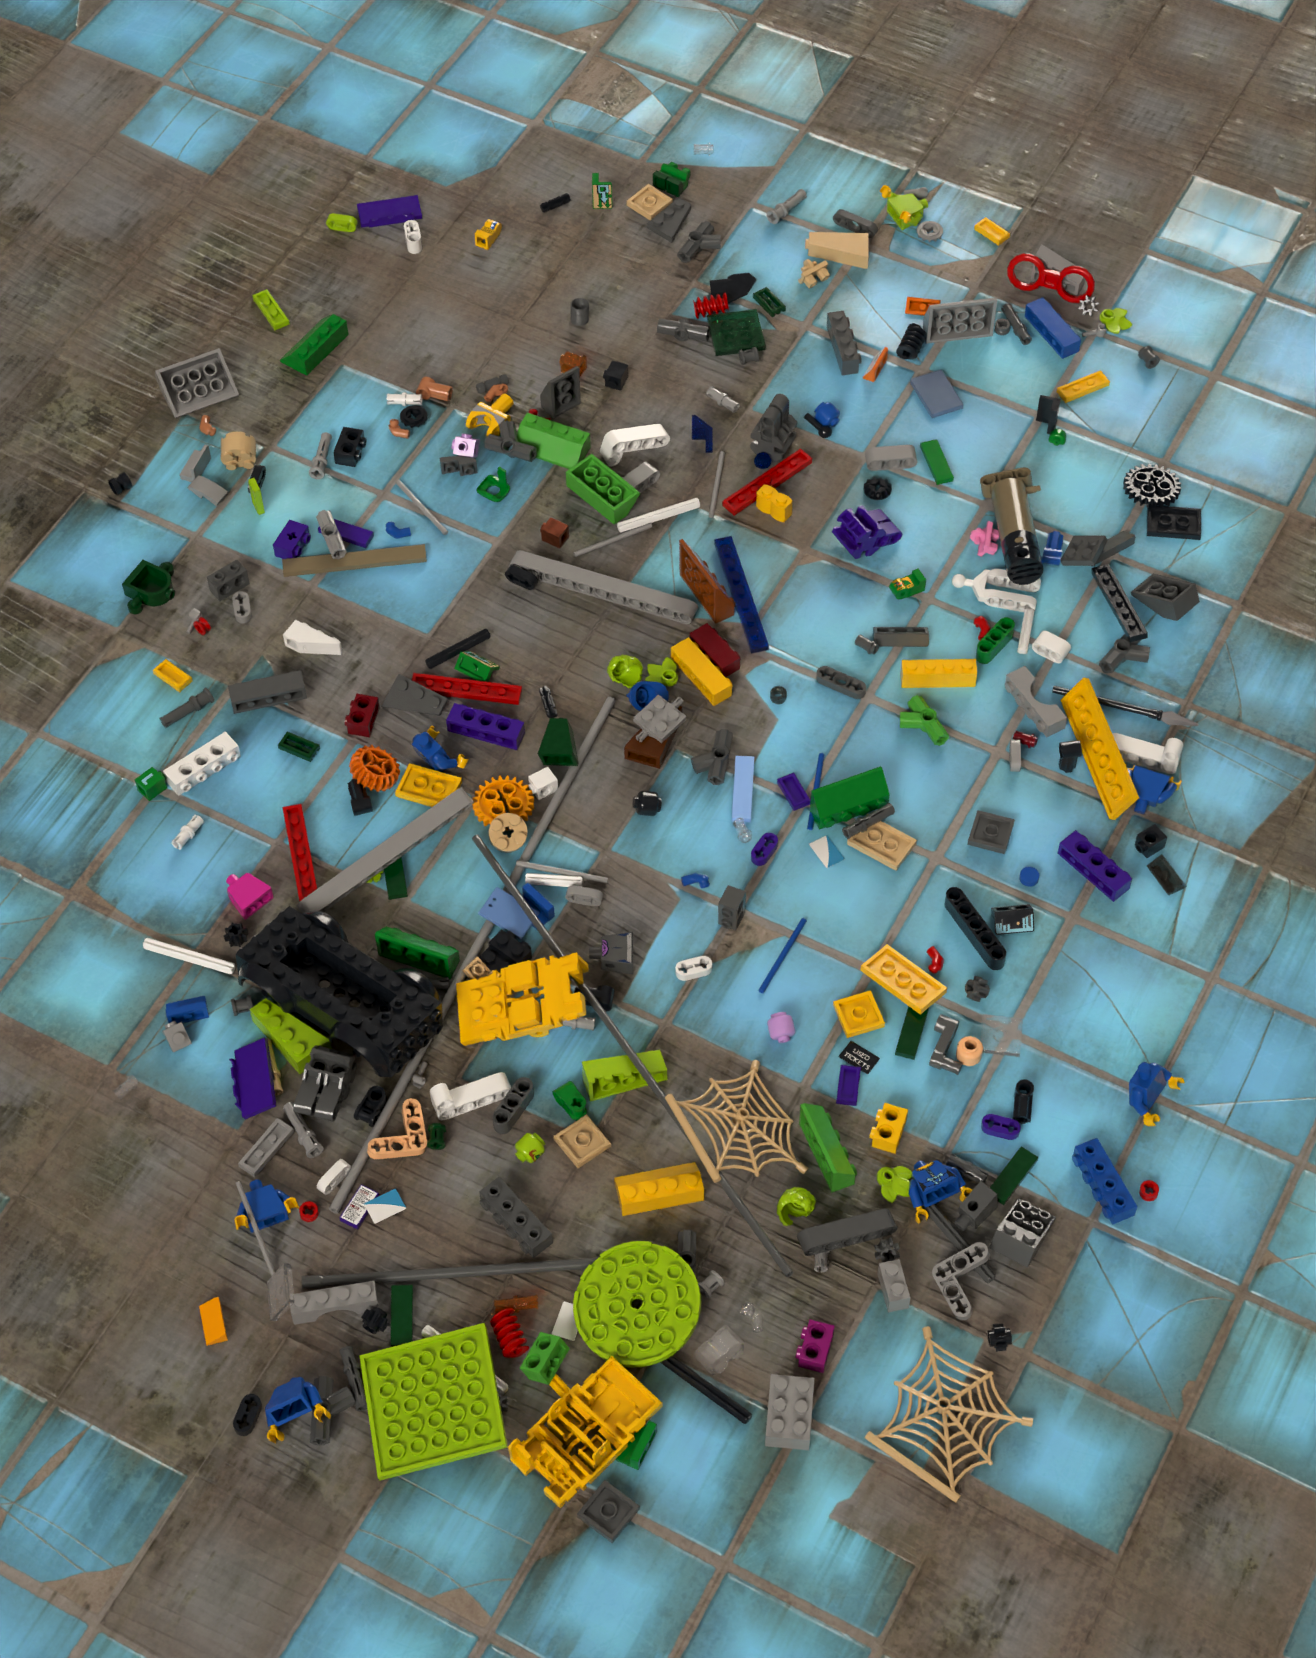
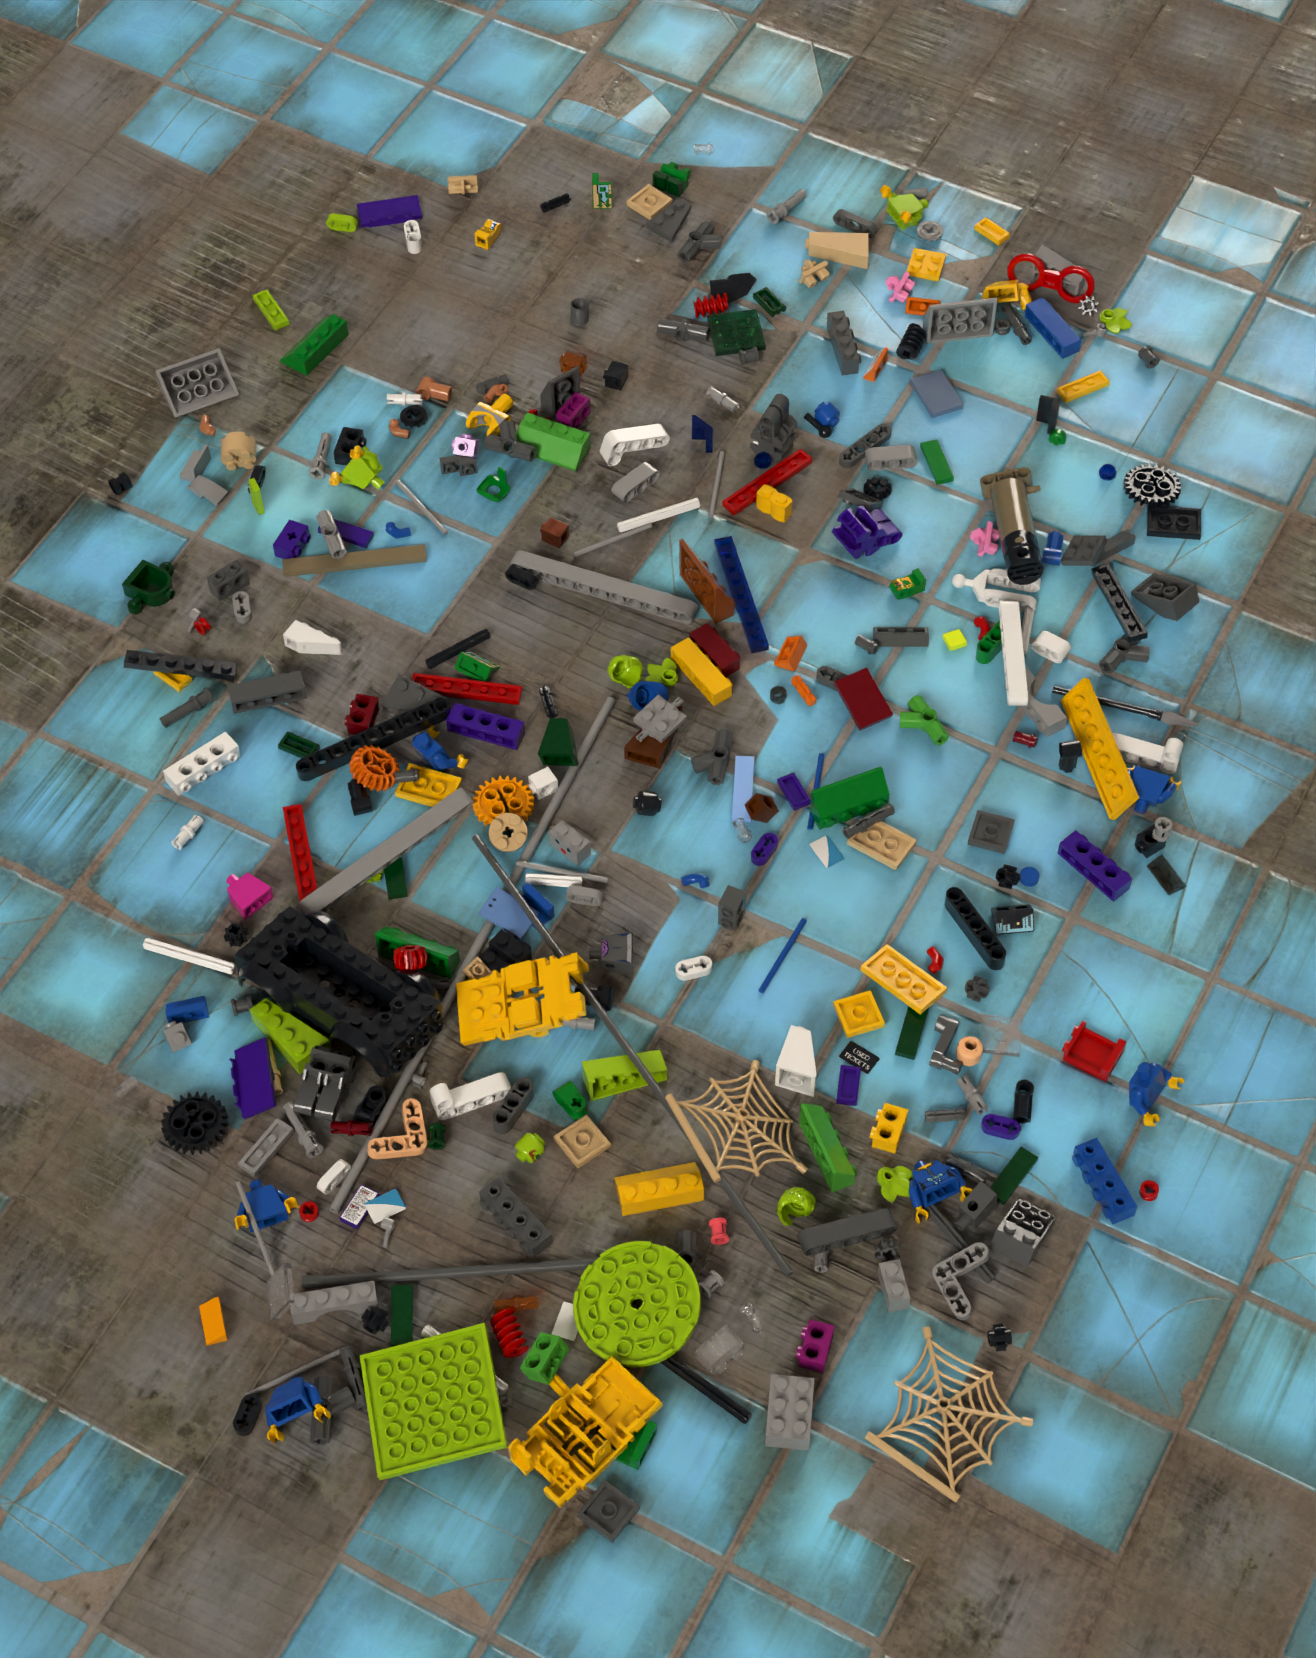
(151, 783): green brick -> none
(180, 665): none -> black plate
(194, 1123): none -> black gear
(295, 1372): none -> light grey axle
(351, 1128): none -> dark red pin
(360, 470): none -> lime torso
(379, 731): none -> black beam
(389, 1225): none -> light grey hand
(407, 776): none -> dark grey pin
(410, 957): none -> red gear
(462, 184): none -> tan hips
(569, 843): none -> light grey brick
(574, 410): none -> magenta brick
(602, 488): bright green slope -> none
(718, 1228): none -> coral bush
(761, 808): none -> reddish brown brick
(781, 1027): lavender head -> none
(791, 653): none -> orange slope
(796, 1062): none -> white slope
(803, 690): none -> orange axle
(853, 496): none -> dark grey plate
(862, 443): none -> dark grey beam
(863, 699): none -> dark red tile
(896, 285): none -> bright pink hips
(926, 264): none -> yellow plate
(938, 673): yellow brick -> none
(944, 1115): none -> dark grey axle
(954, 640): none -> neon yellow tile
(972, 1095): none -> light grey pin
(1007, 876): none -> black gear
(1008, 291): none -> yellow torso
(1013, 653): none -> white beam
(1015, 755): light grey beam -> none
(1092, 1052): none -> red panel
(1107, 472): none -> clear blue plate
(1159, 830): none -> light grey bush

